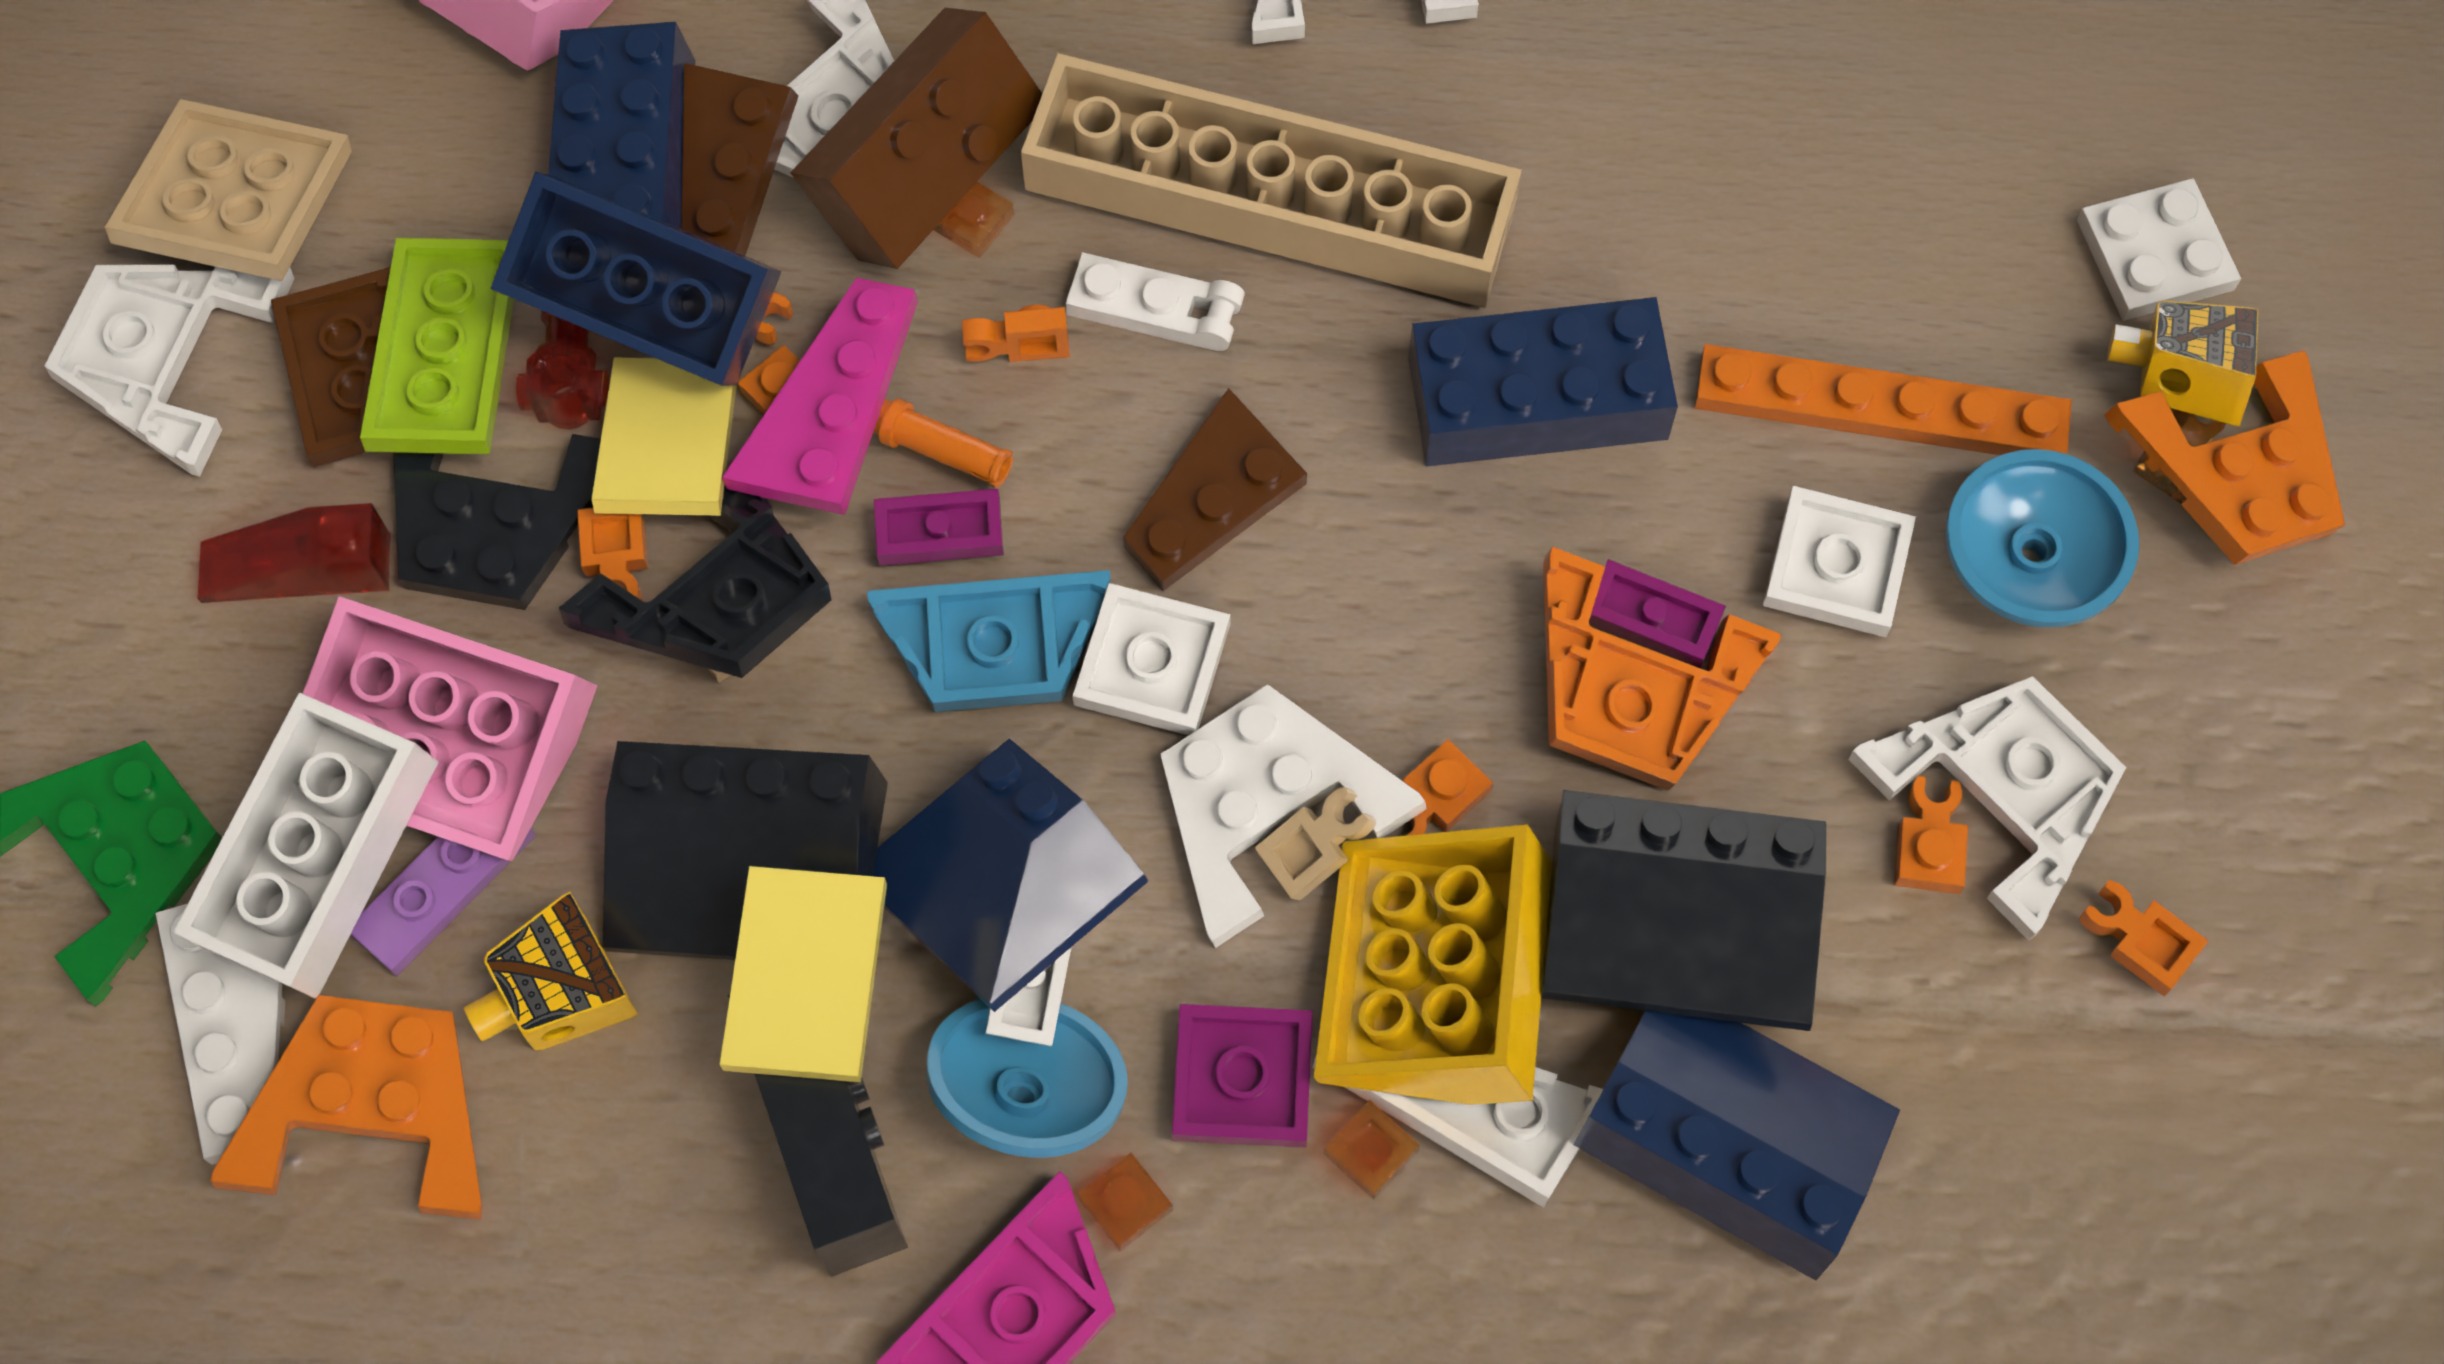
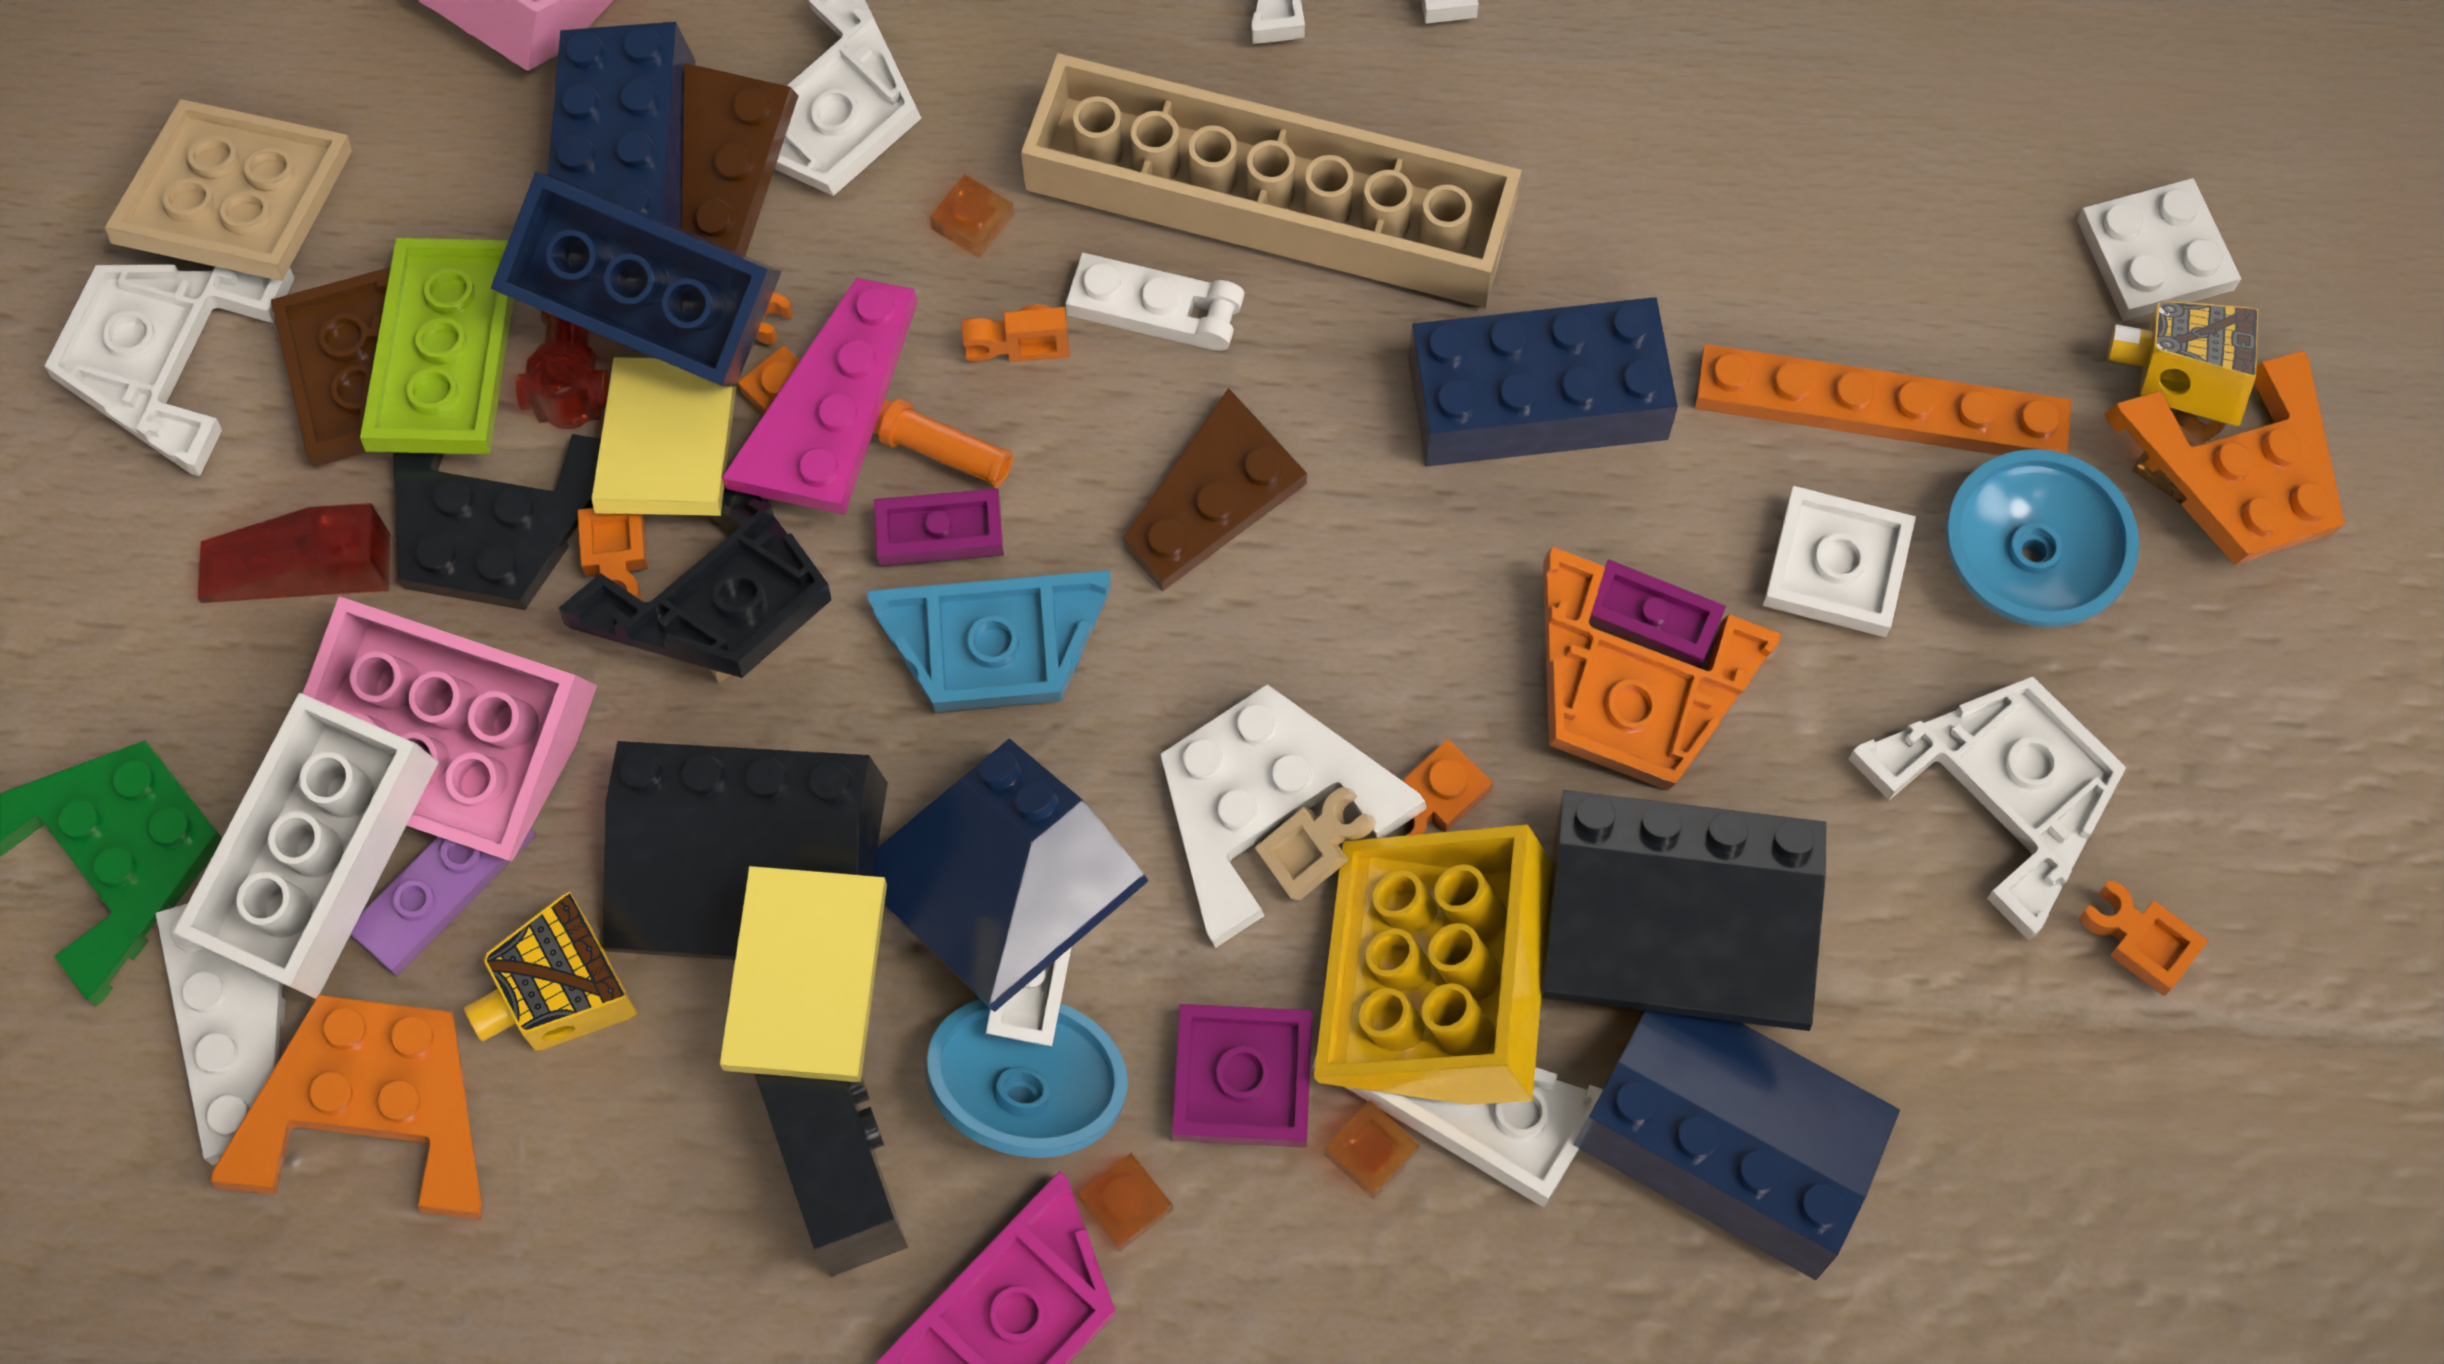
(920, 137): reddish brown brick -> none
(1151, 660): white plate -> none
(1930, 848): orange plate -> none

